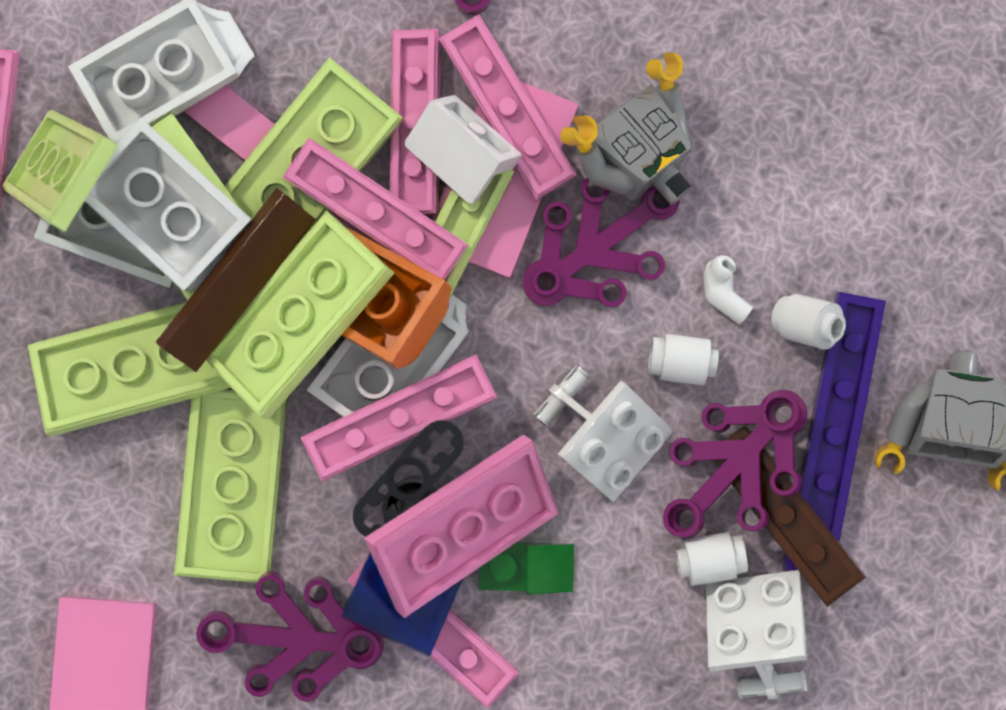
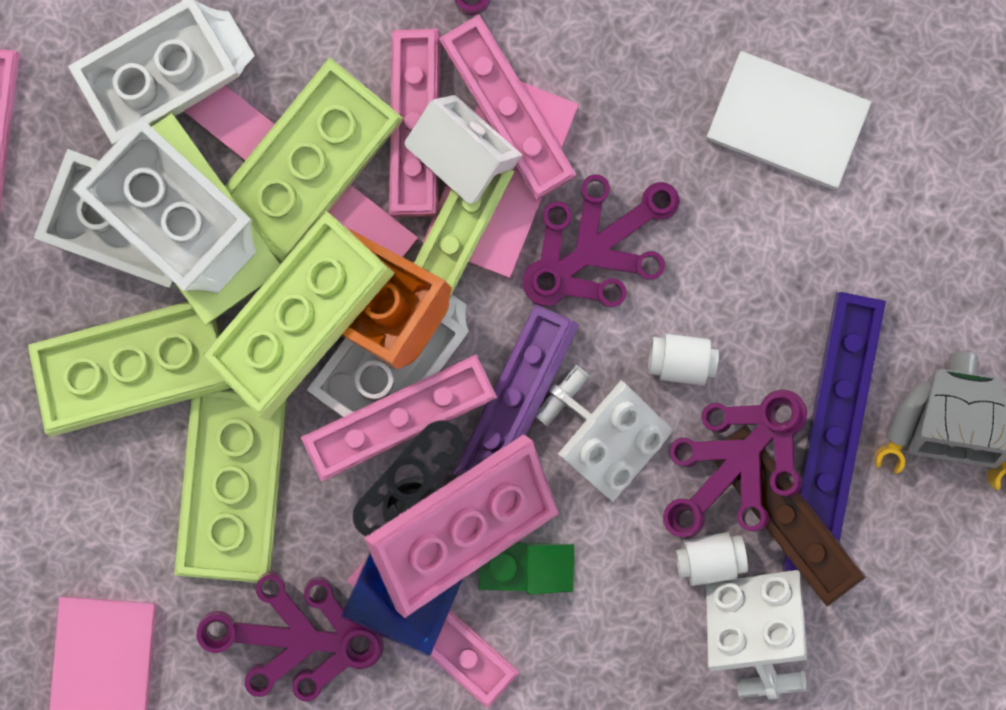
(59, 168): yellowish green tile -> none
(235, 280): reddish brown tile -> none
(374, 210): bright pink tile -> none
(520, 385): none -> medium lavender tile
(640, 140): light grey torso -> none
(720, 289): white arm -> none
(788, 120): none -> white tile
(808, 321): white brick -> none

